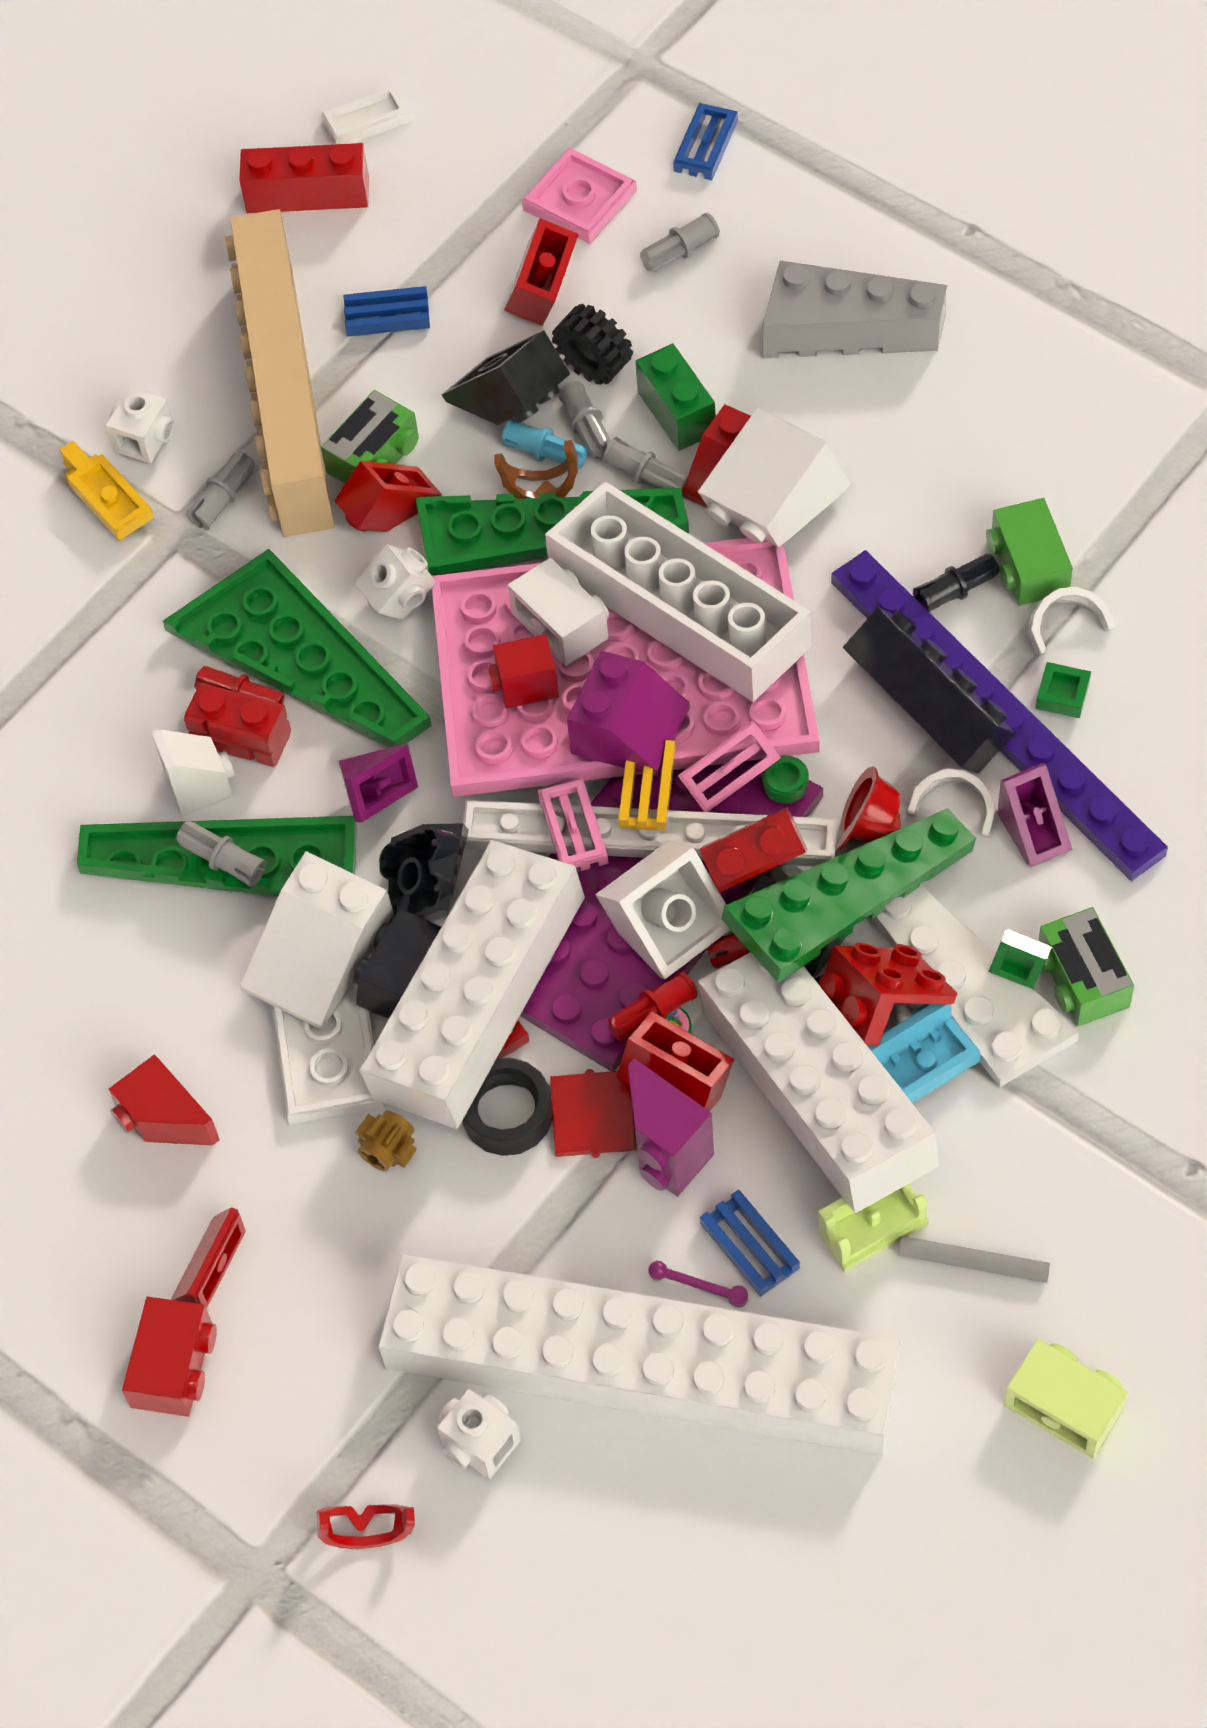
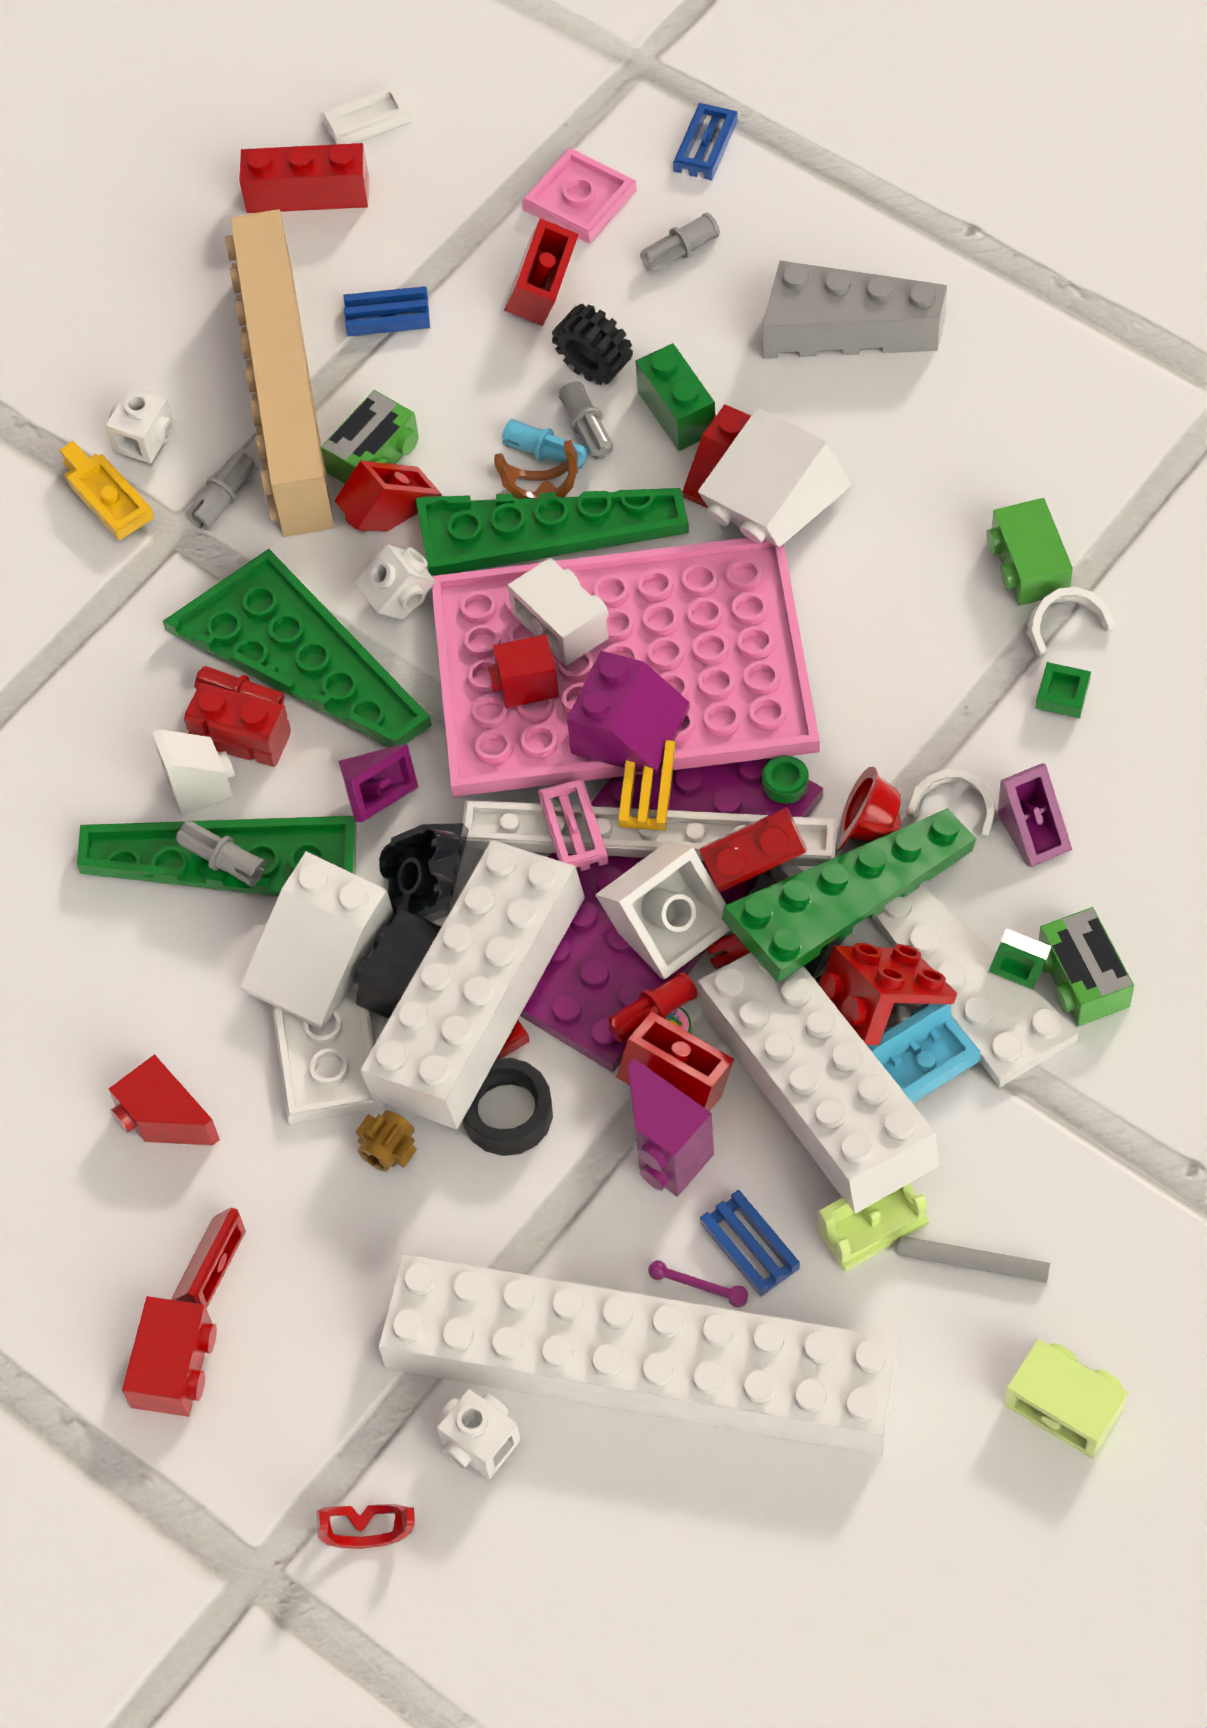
(511, 381): pearl dark grey slope -> none
(591, 1114): red piece -> none
(642, 466): light grey axle -> none
(681, 591): white brick -> none
(761, 743): bright pink tile -> none
(929, 690): black brick -> none
(956, 582): black axle -> none
(1077, 789): dark purple plate -> none

